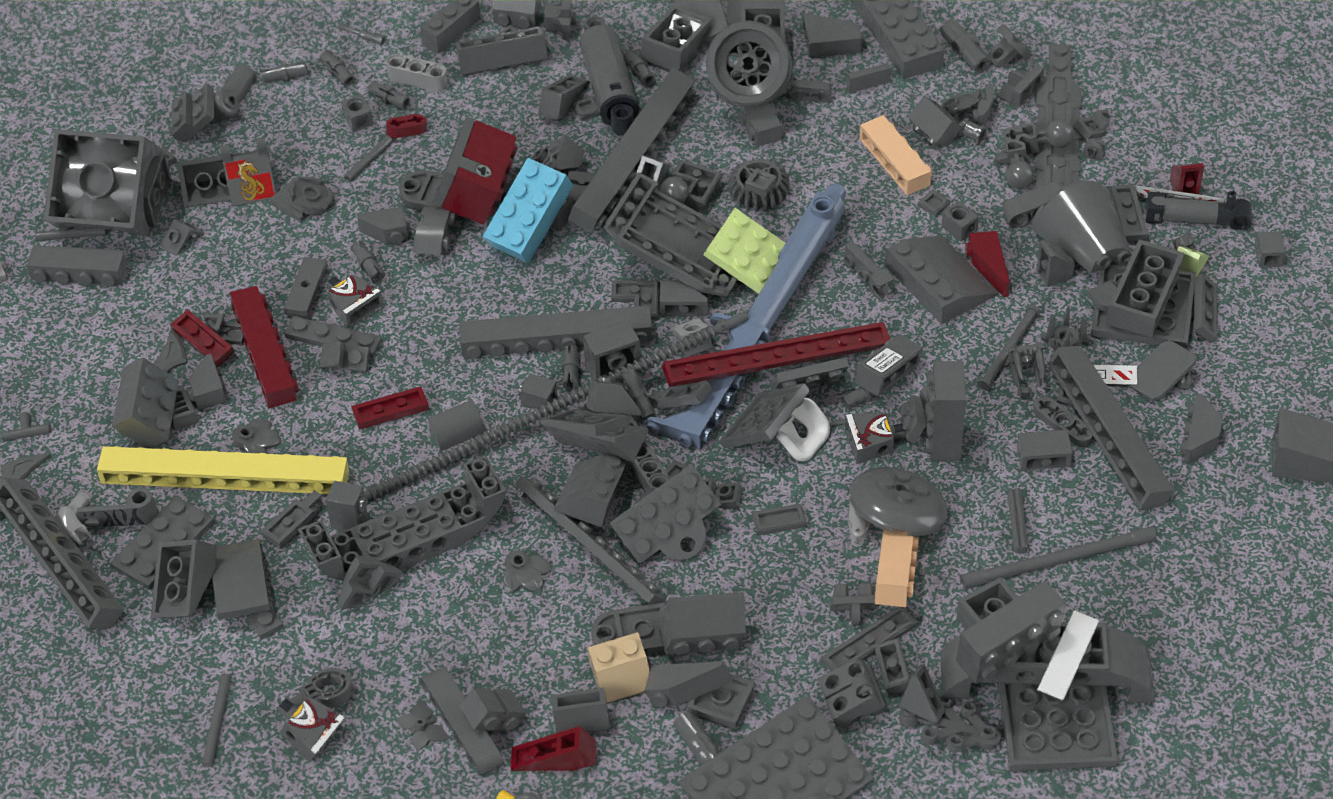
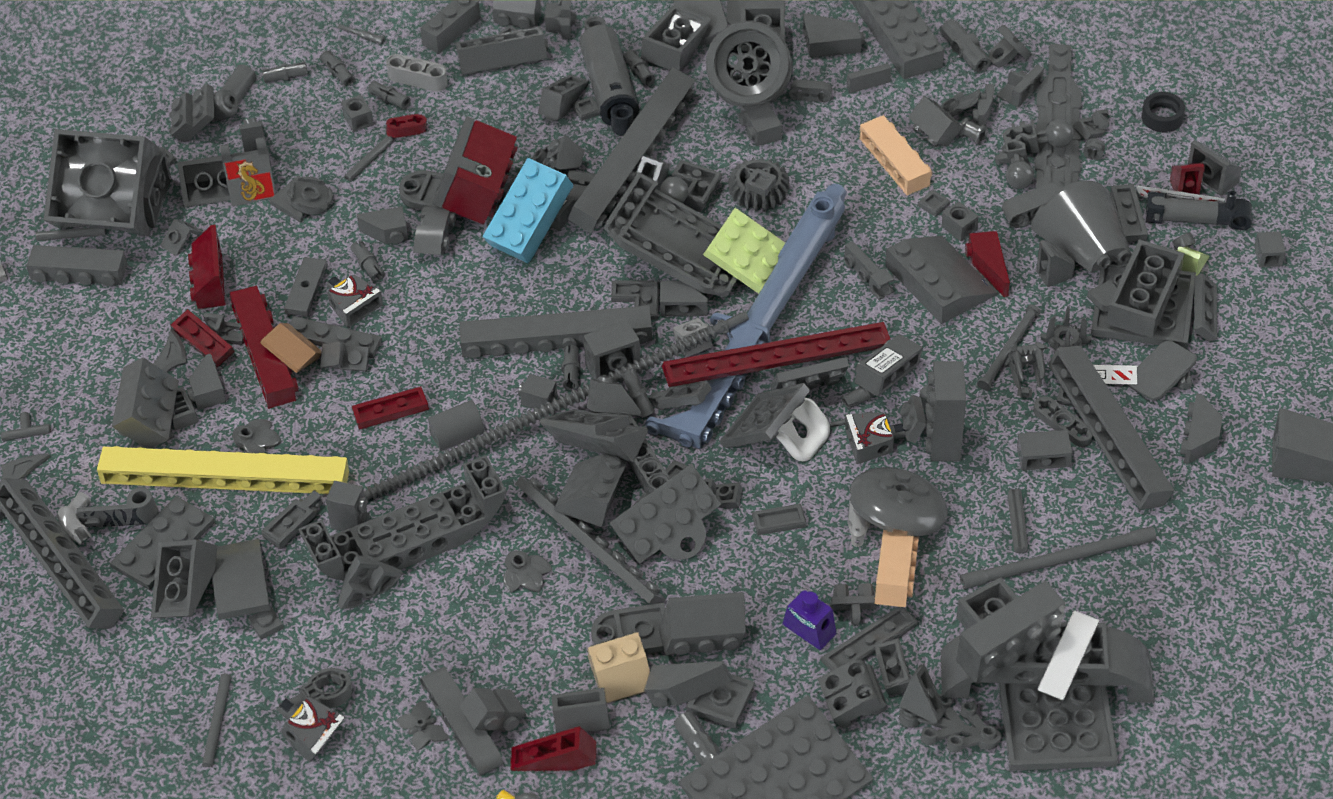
(207, 270): none -> dark red slope
(249, 132): none -> dark grey slope
(291, 347): none -> medium nougat slope
(810, 619): none -> dark purple torso
(1160, 123): none -> black tyre
(1219, 172): none -> dark grey slope

